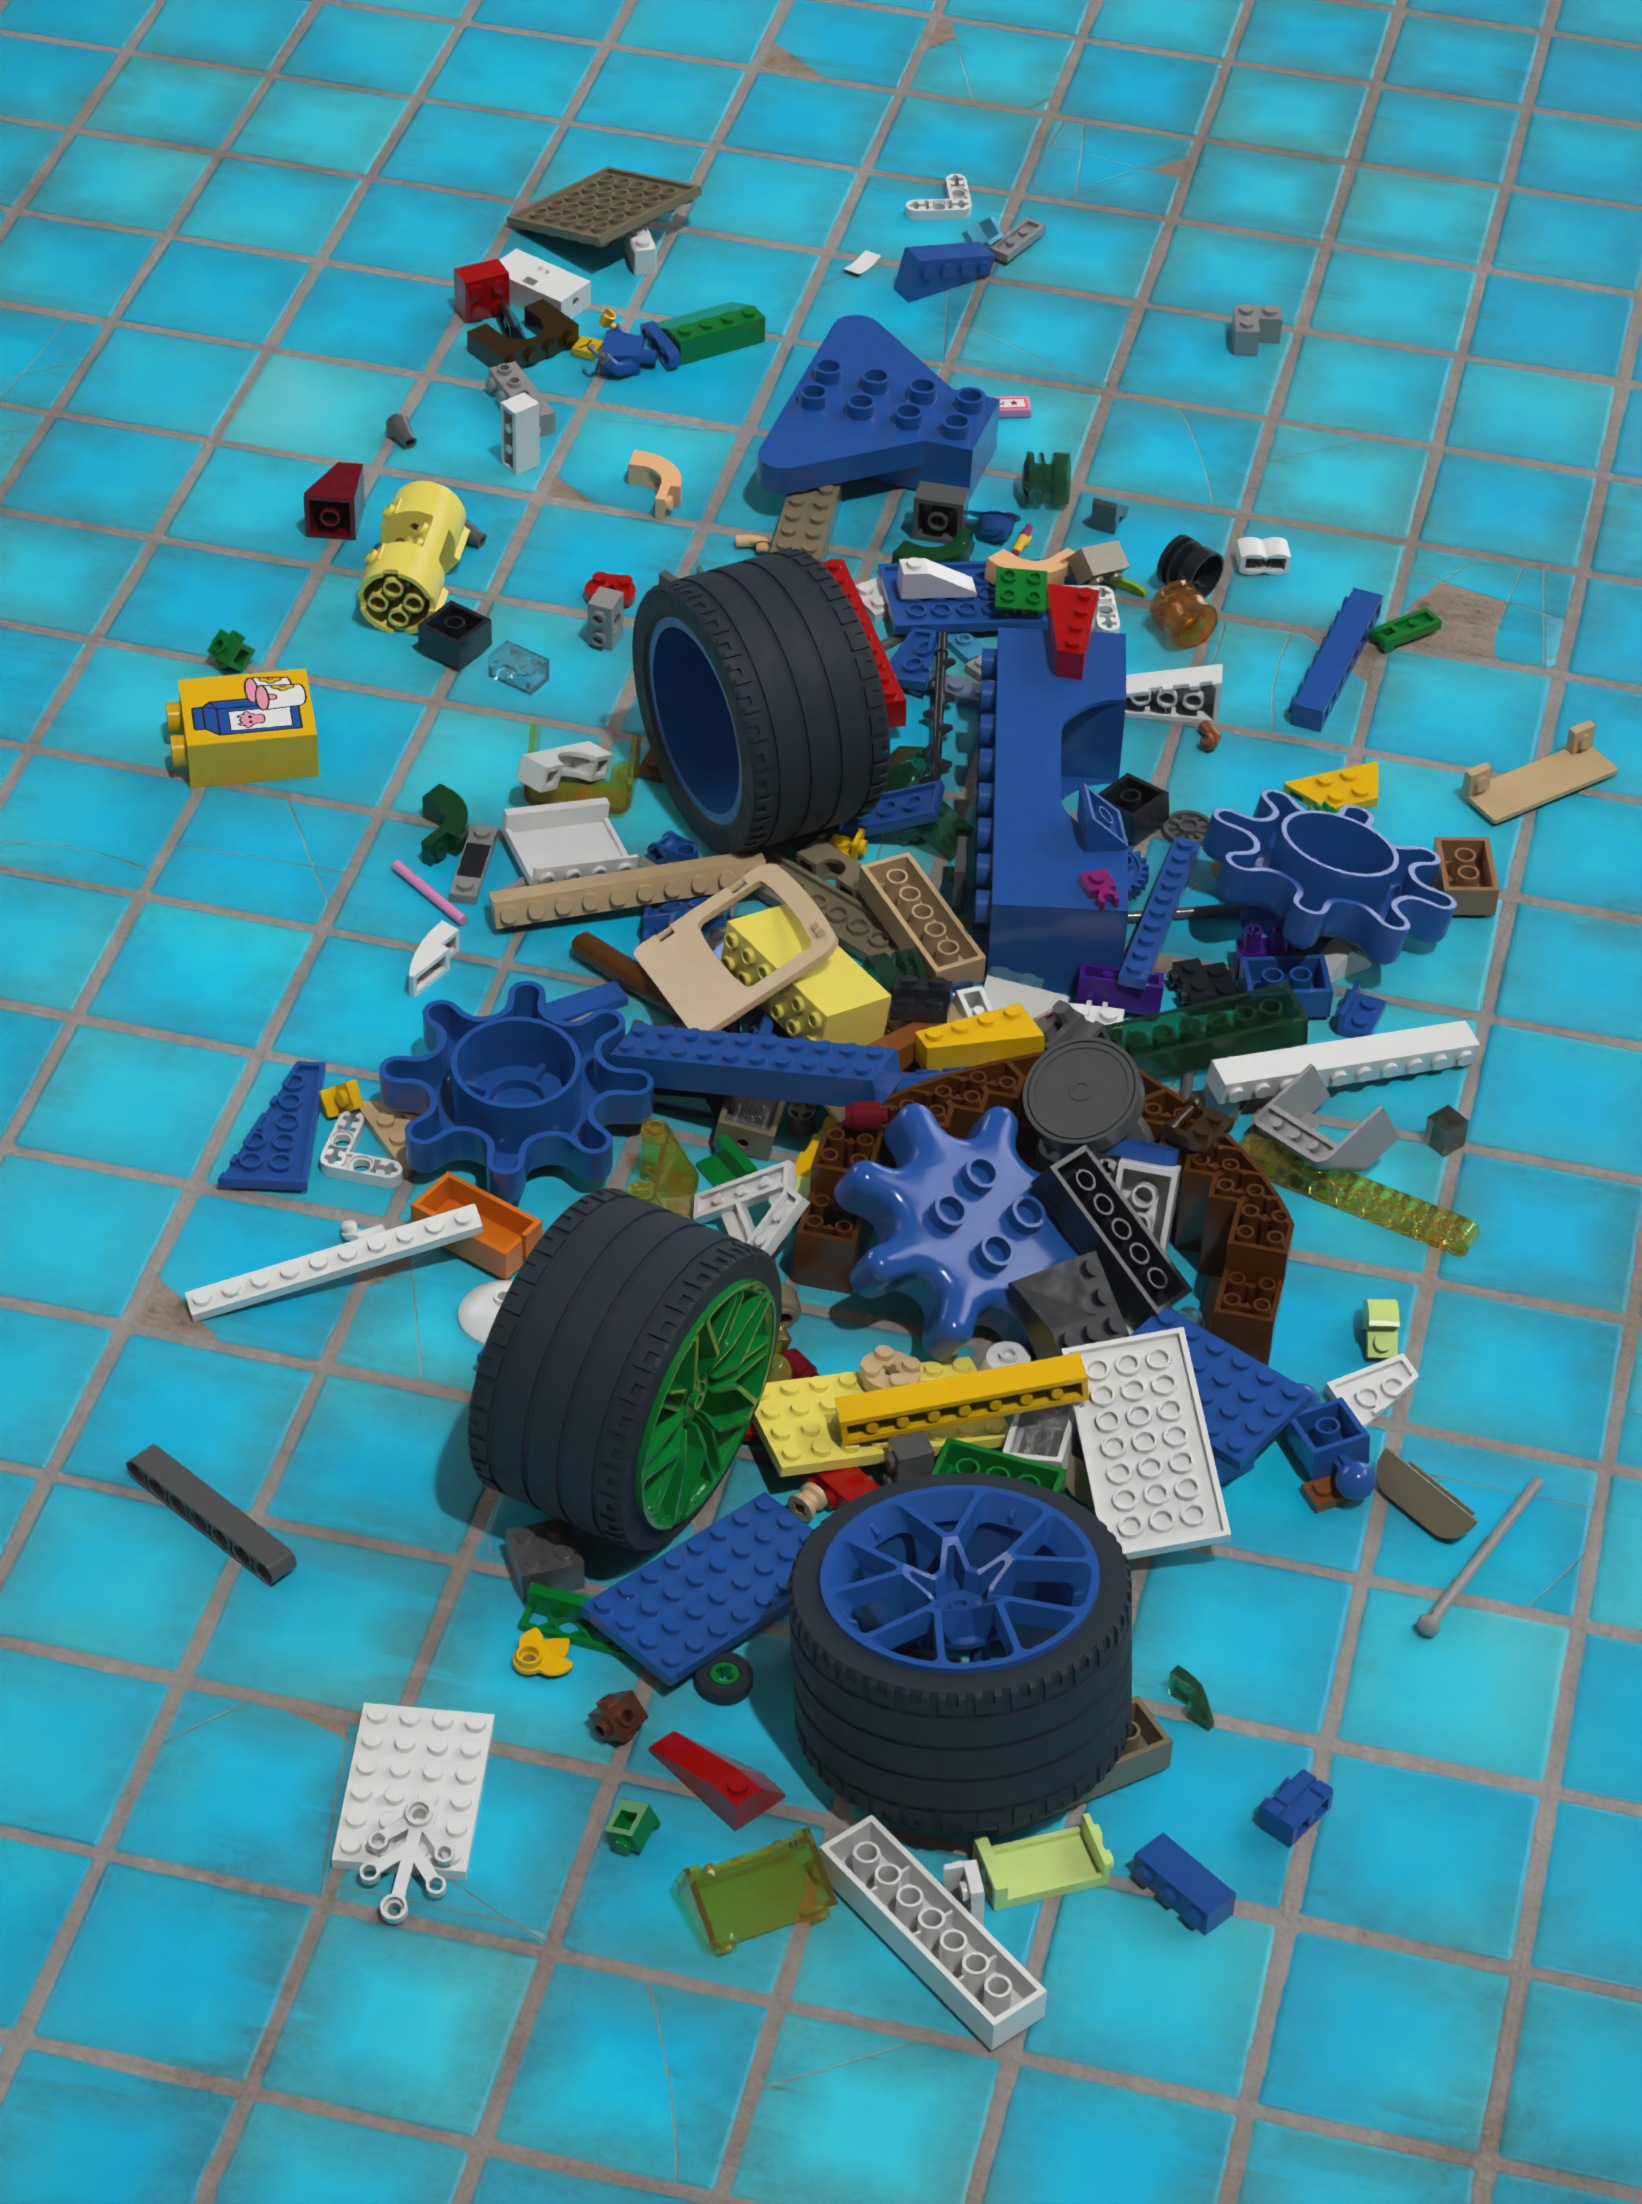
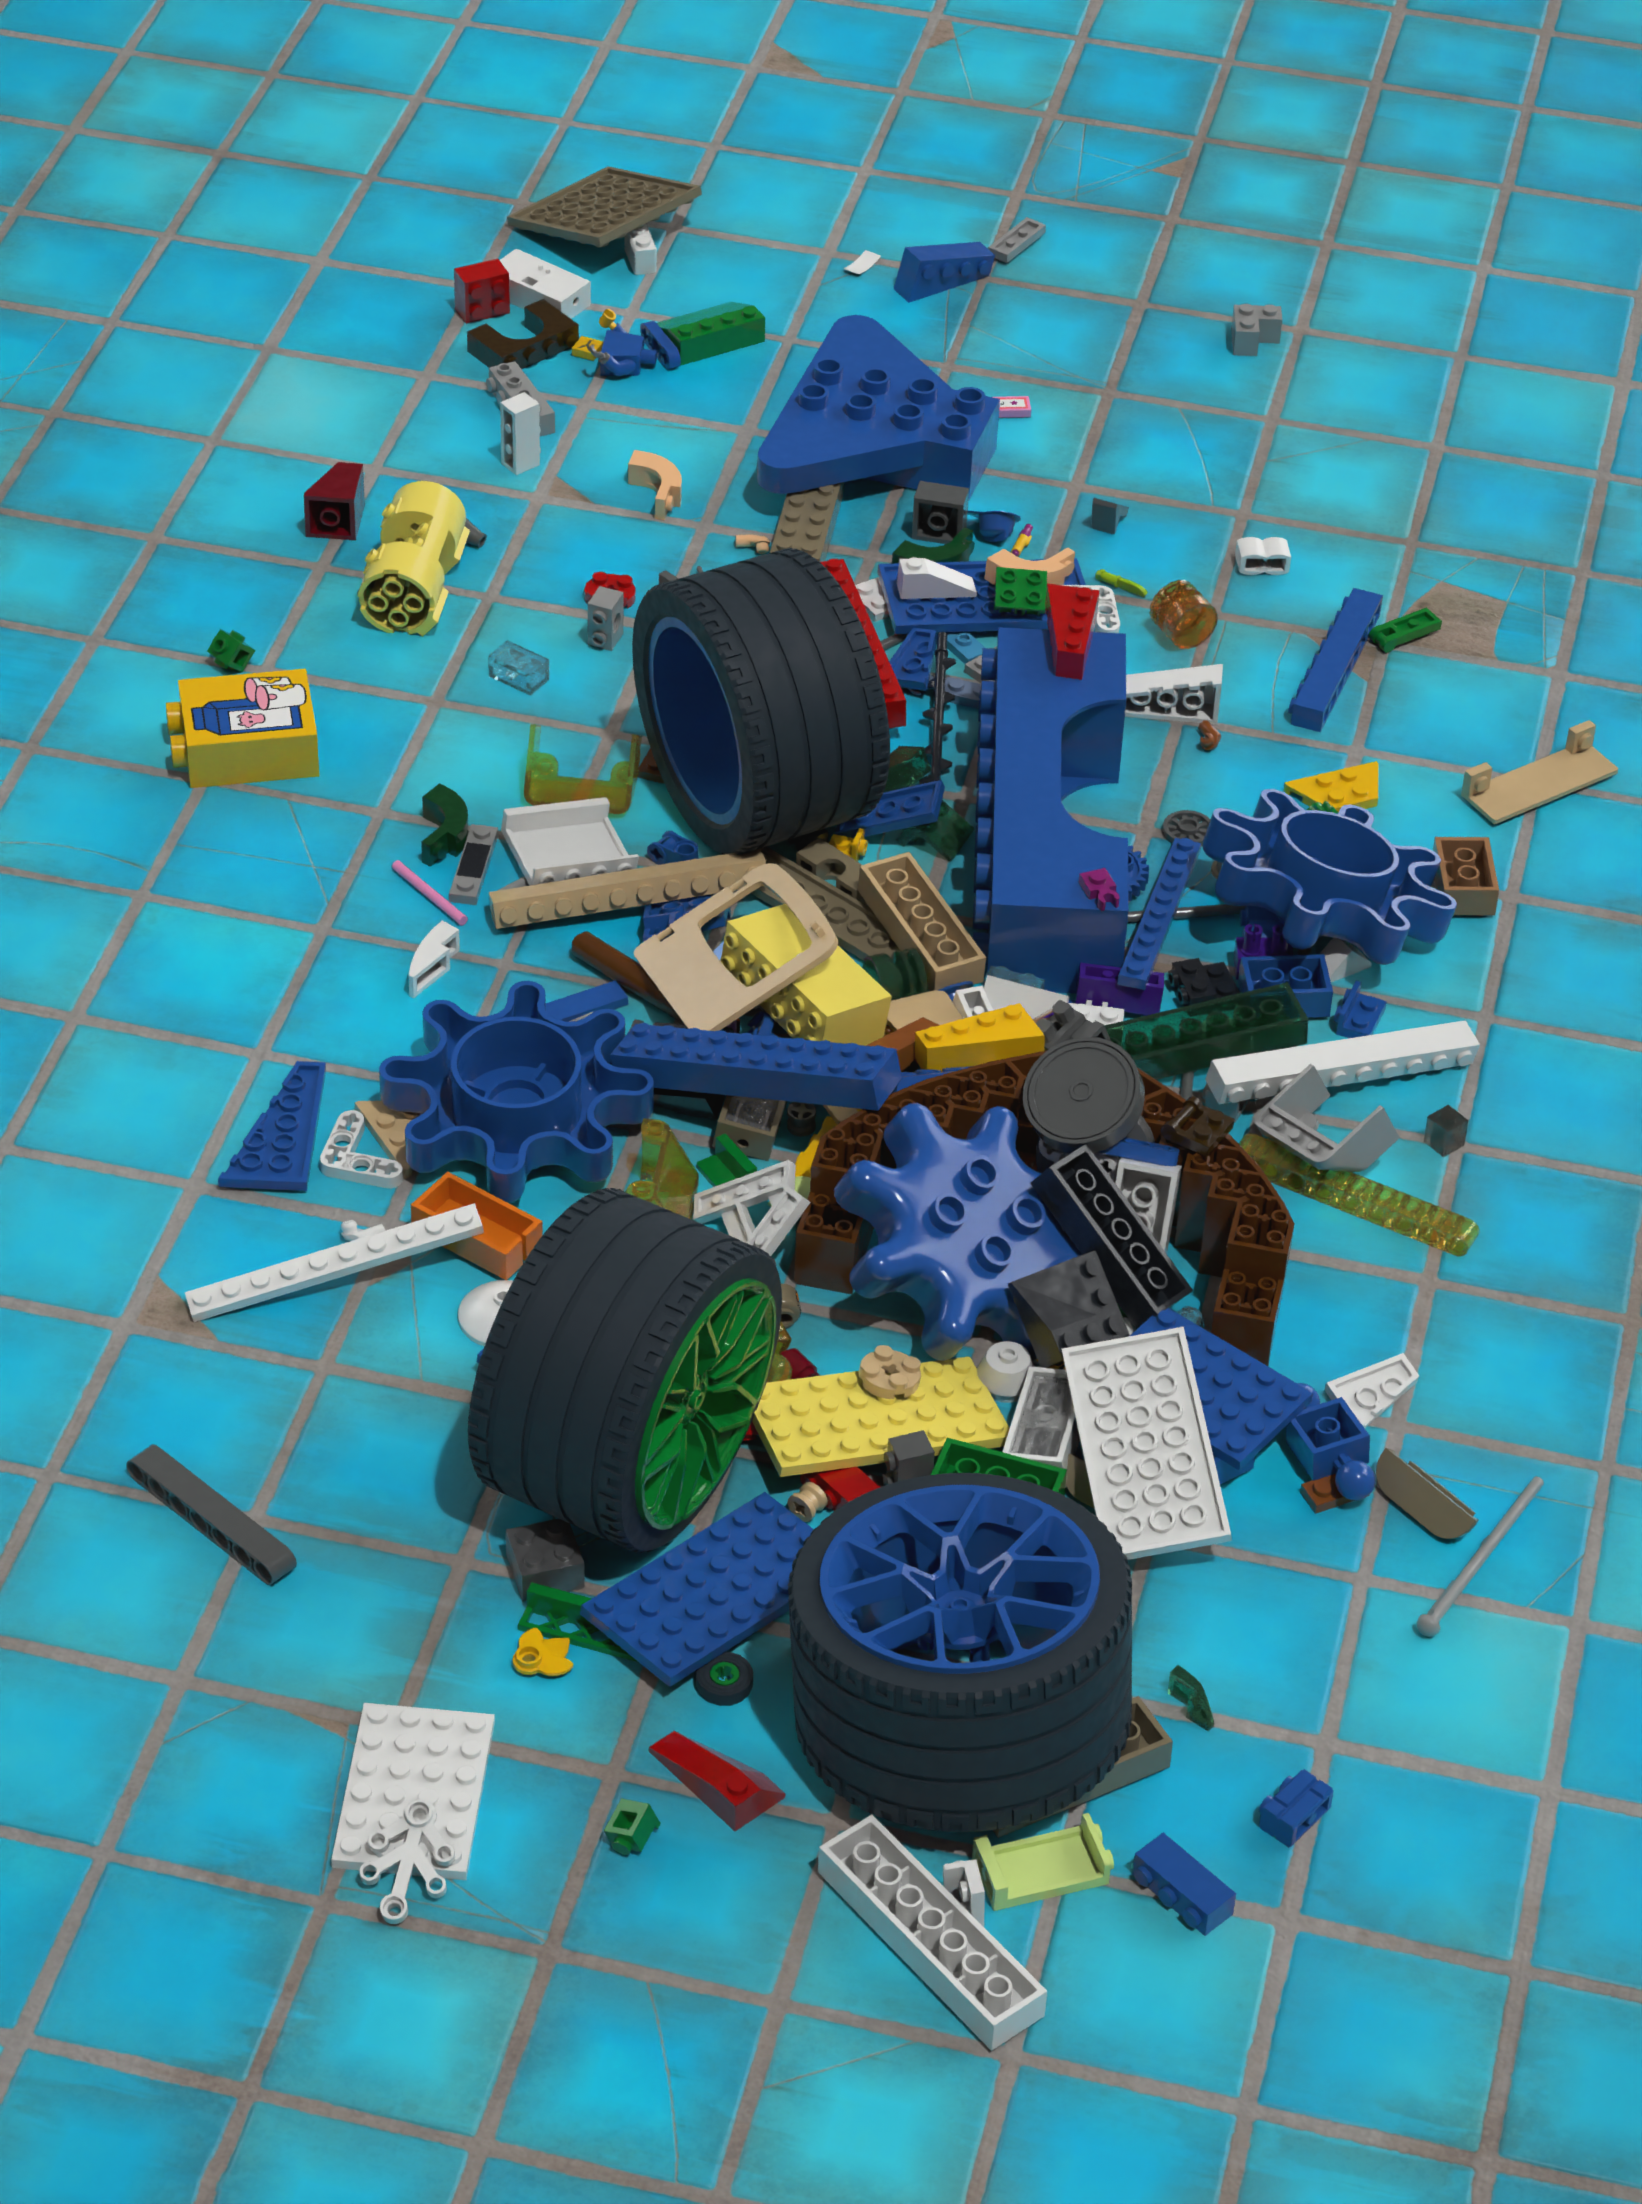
(341, 1098): yellow bracket -> none
(400, 429): dark grey cone -> none
(455, 634): black brick -> none
(510, 322): black slope -> none
(580, 760): white arch -> none
(617, 1716): copper brick -> none
(757, 1892): clear yellow windscreen -> none
(866, 1115): dark red brick -> none
(921, 999): black plate -> none
(955, 207): white beam -> none
(958, 874): dark grey plate -> none
(961, 1399): yellow brick -> none
(985, 232): medium azure panel -> none
(1047, 478): clear green wheel -> none
(1099, 563): brick -> none
(1099, 823): blue slope -> none
(1140, 805): black brick -> none
(1191, 562): black wheel -> none
(1381, 1327): yellowish green brick -> none

